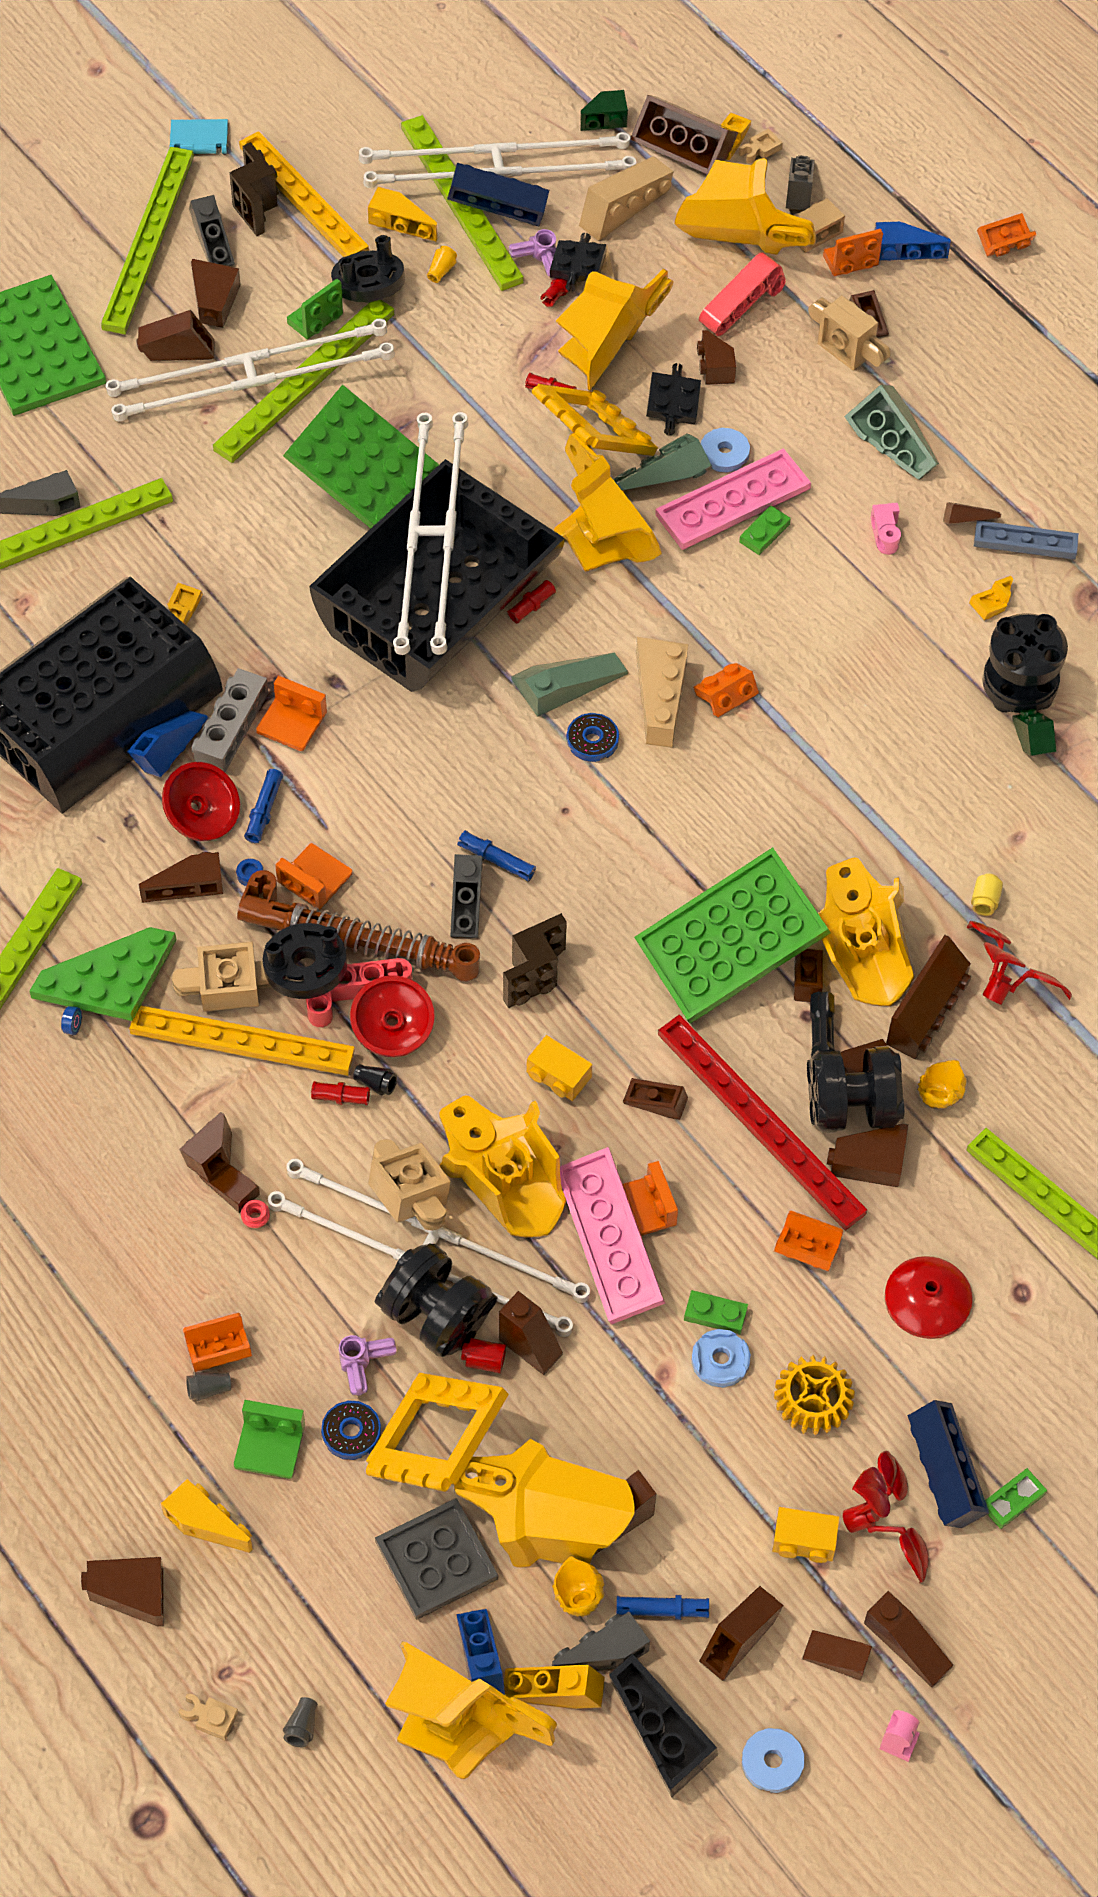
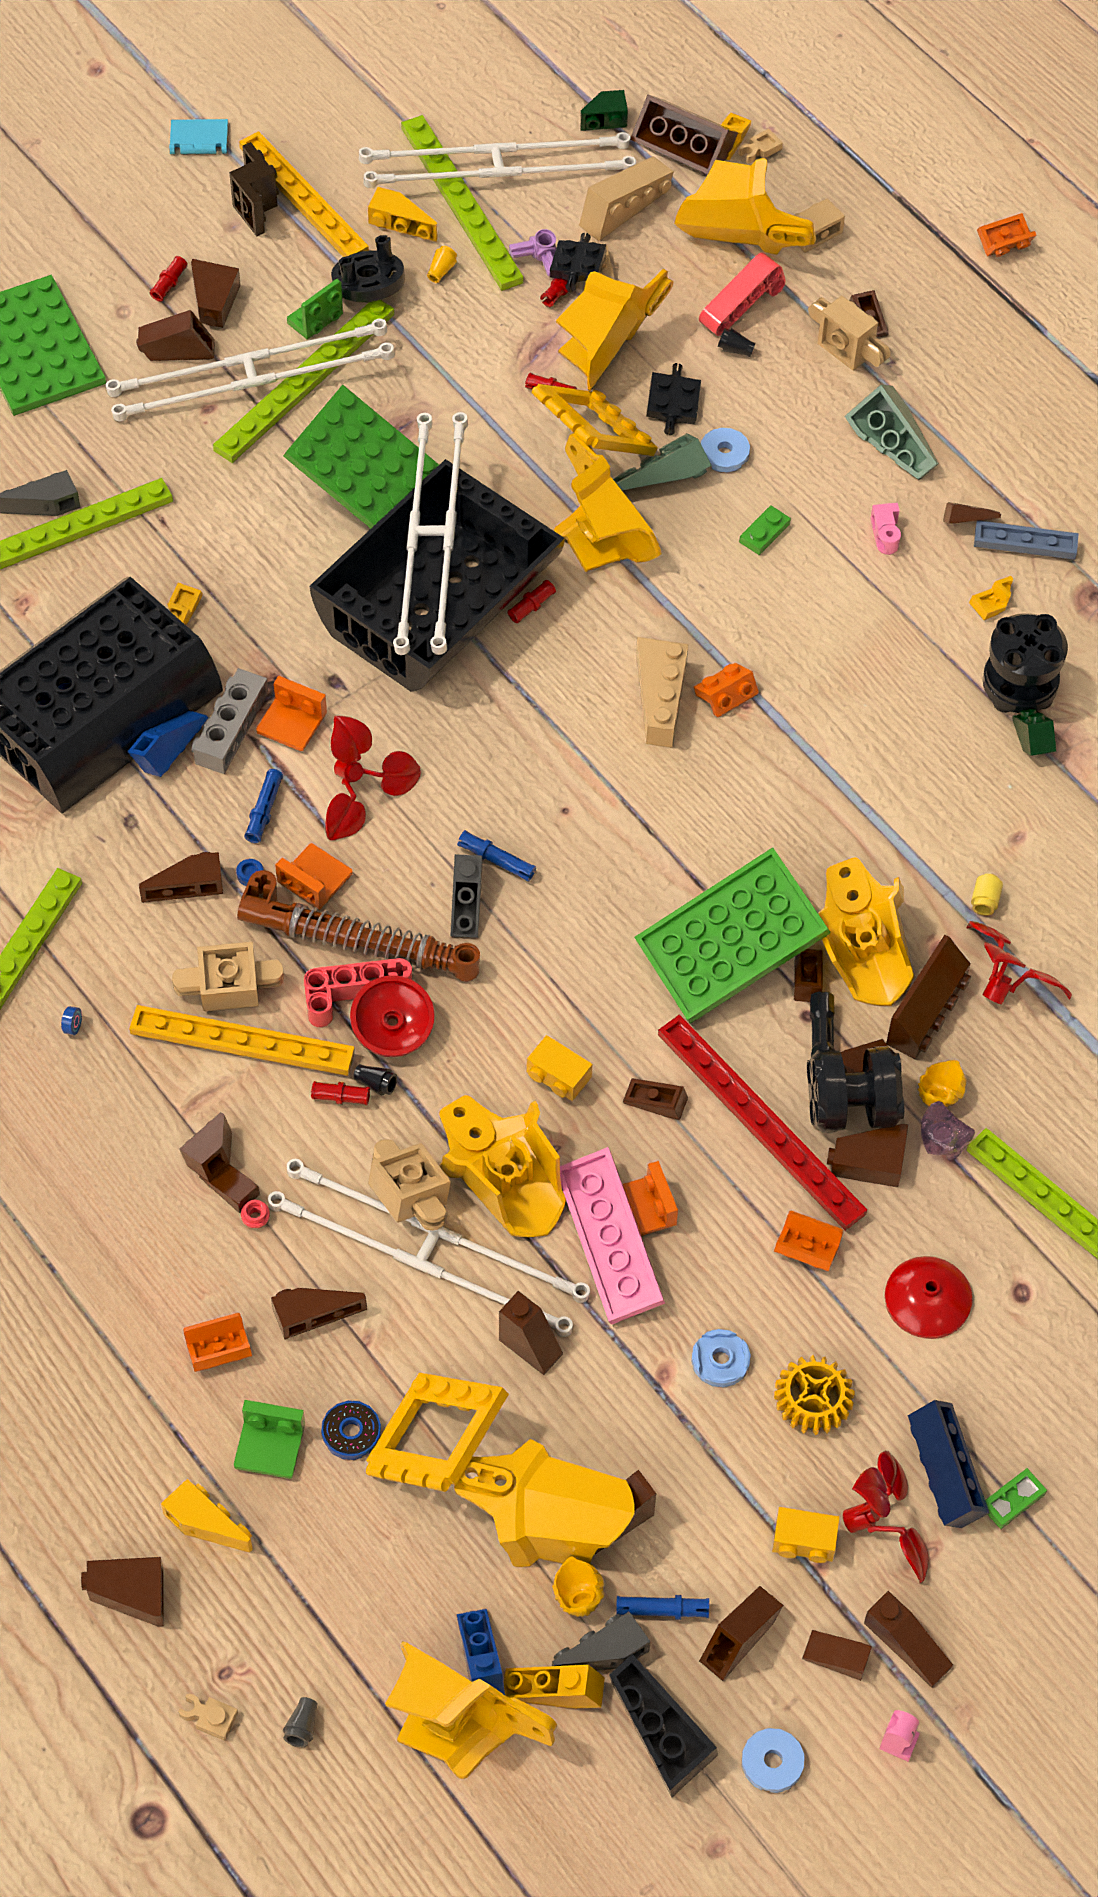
(109, 978): bright green plate -> none
(147, 241): lime plate -> none
(168, 278): none -> red pin
(205, 1385): dark grey cone -> none
(211, 230): dark grey slope -> none
(211, 792): red dish -> none
(303, 942): black piece -> none
(310, 1308): none -> reddish brown slope
(348, 742): none -> red plant
(355, 1365): lavender axle -> none
(420, 1286): black piece -> none
(436, 1558): dark grey plate -> none
(484, 1355): red brick -> none
(498, 194): dark blue brick -> none
(534, 961): dark brown bracket -> none
(563, 681): sand green wedge -> none
(592, 724): tile -> none
(715, 1312): bright green piece -> none
(717, 360): reddish brown slope -> none
(732, 499): bright pink plate -> none
(734, 342): none -> black cone
(800, 183): dark grey slope -> none
(854, 252): orange bracket -> none
(908, 242): blue slope -> none
(944, 1132): none -> hair

